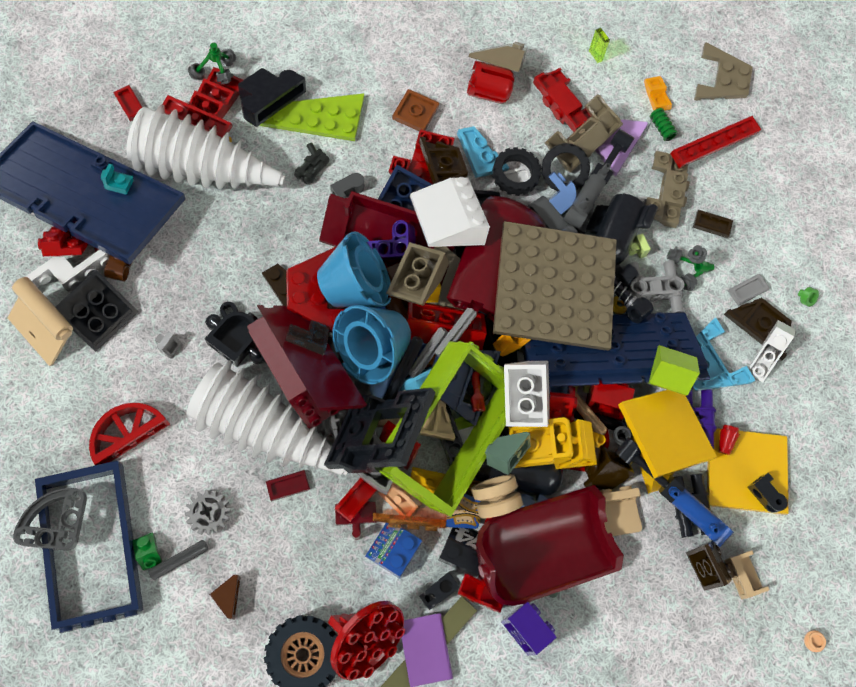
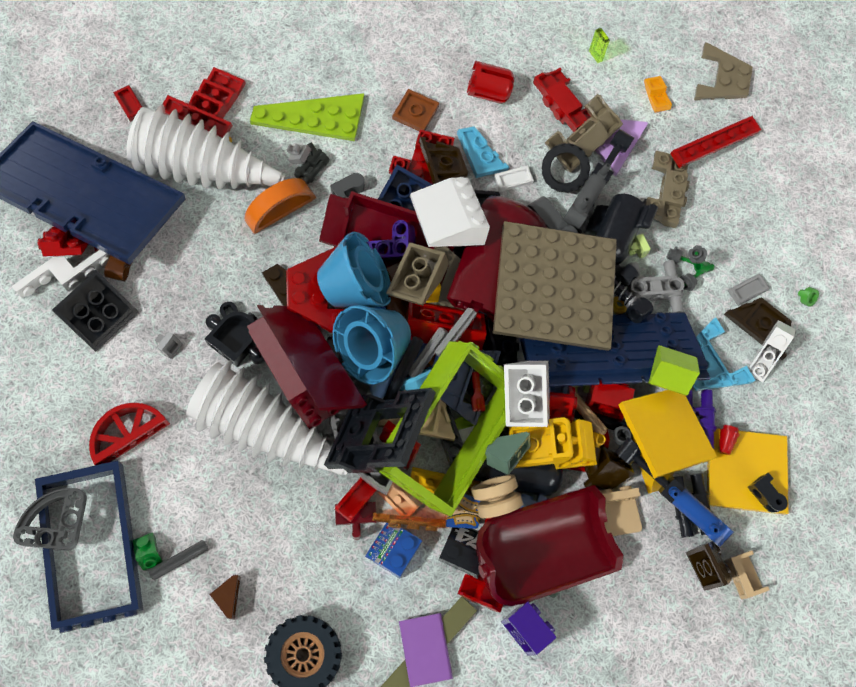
(39, 320): tan door -> none
(116, 181): teal bracket -> none
(200, 516): light grey gear -> none
(223, 57): plant -> none
(267, 94): black brick -> none
(277, 203): none -> orange window
(287, 485): dark red tile -> none
(298, 153): none -> light grey tile
(312, 339): clear smoke tile -> none
(365, 639): red bracket -> none
(439, 591): black leg -> none
(507, 56): dark tan slope -> none
(509, 344): light orange slope -> none
(525, 158): black tyre -> none
(565, 196): medium blue brick -> none
(663, 124): green piece -> none
(712, 223): dark brown plate -> none
(815, 641): light nougat plate -> none

